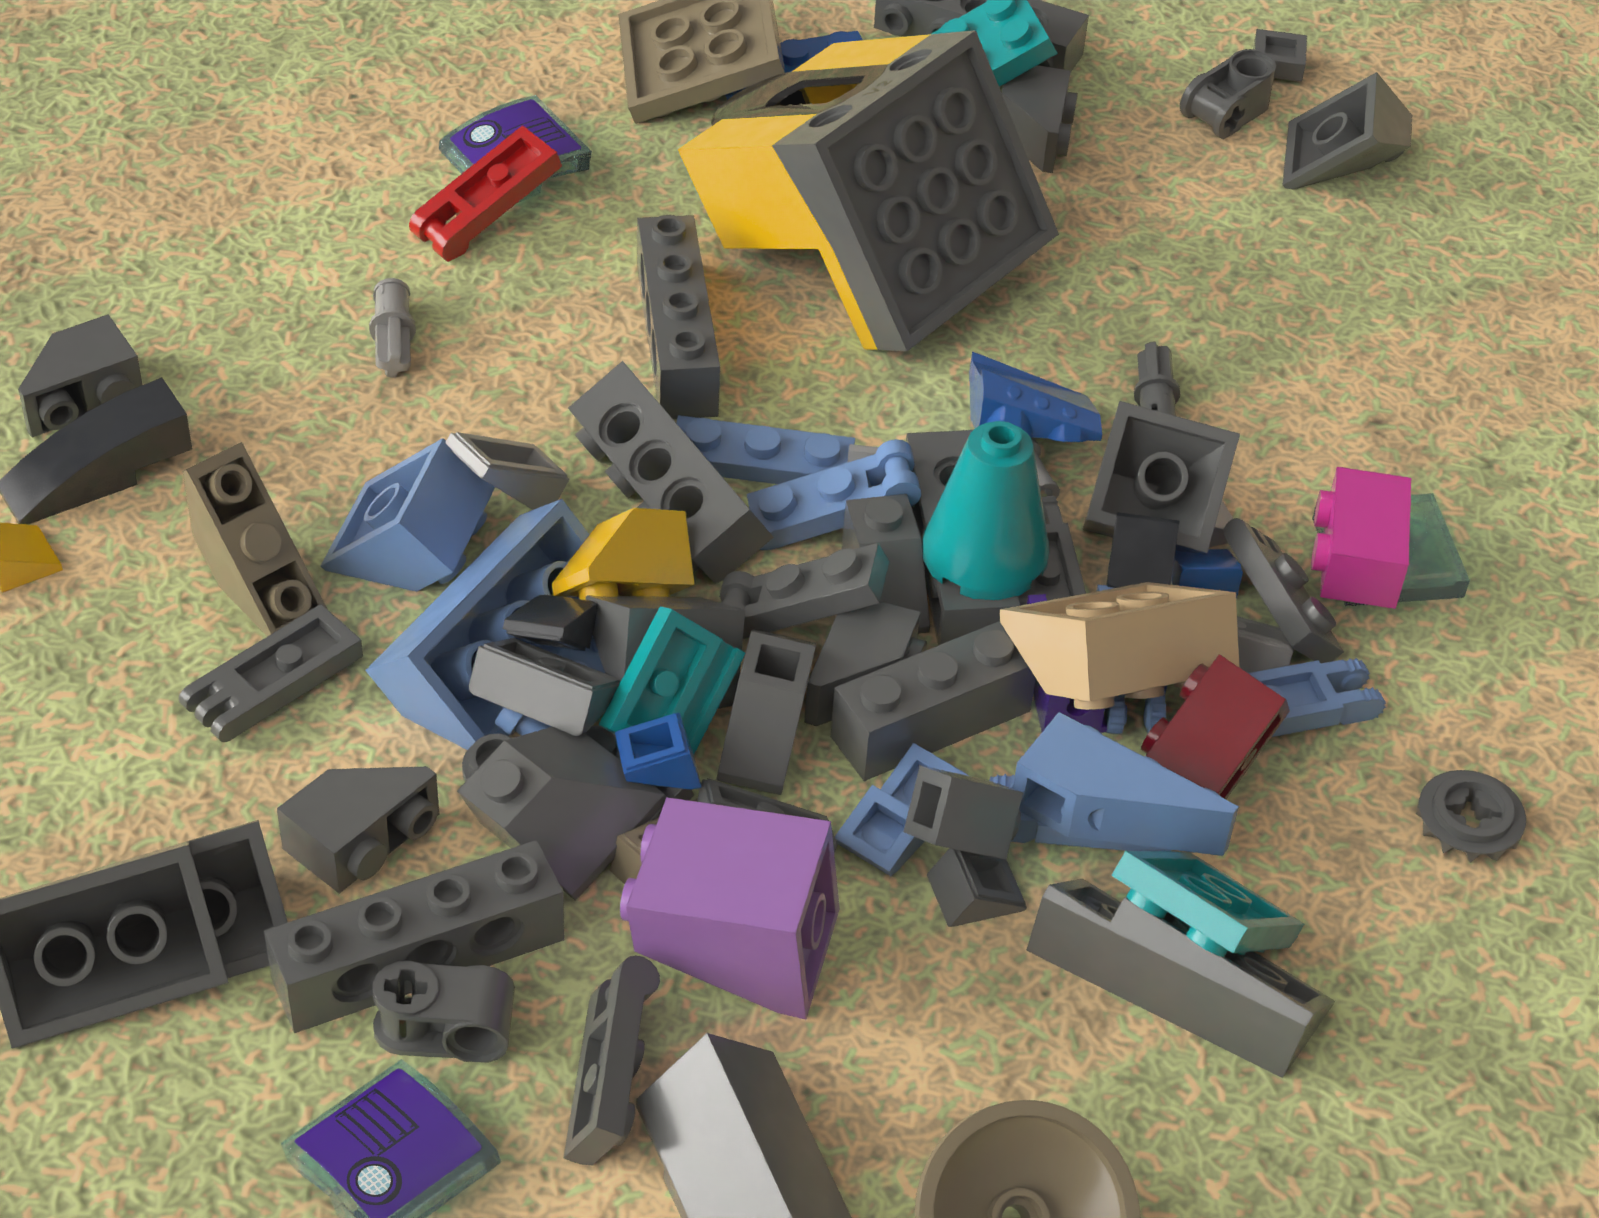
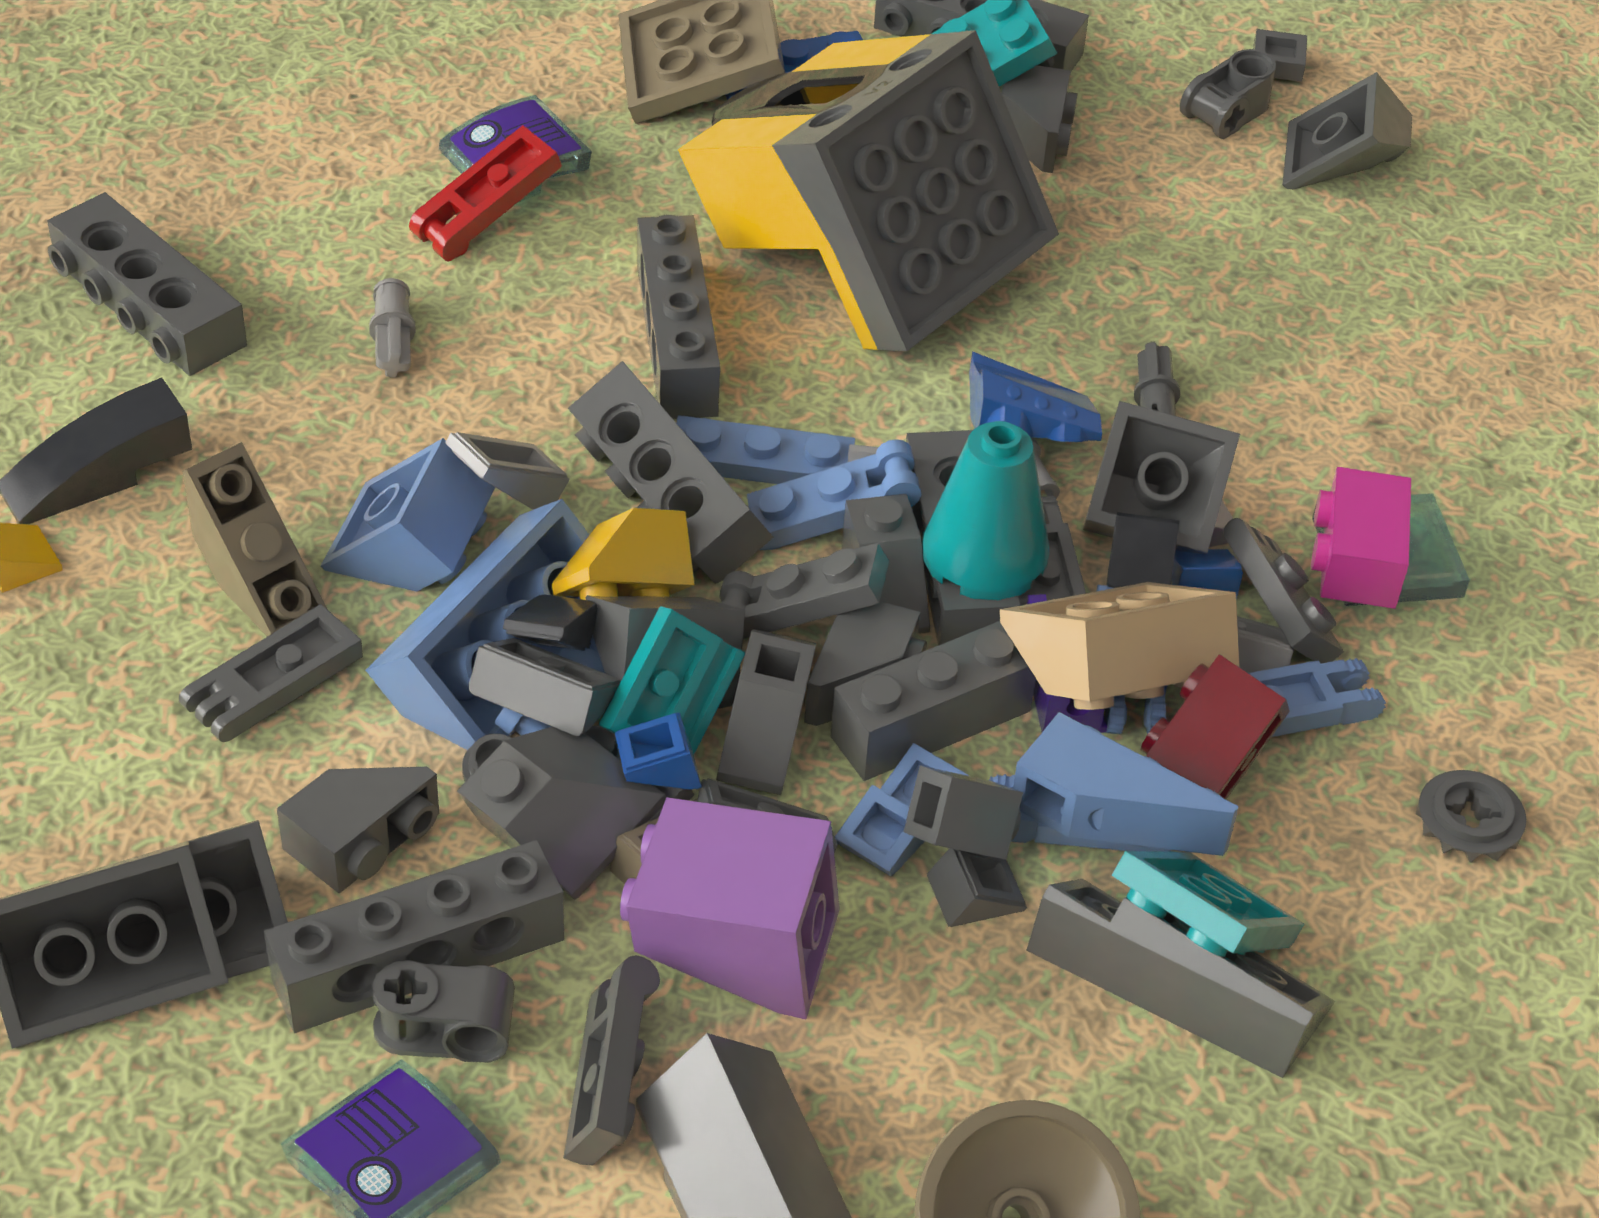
(76, 374): dark grey slope -> none
(146, 284): none -> dark grey brick

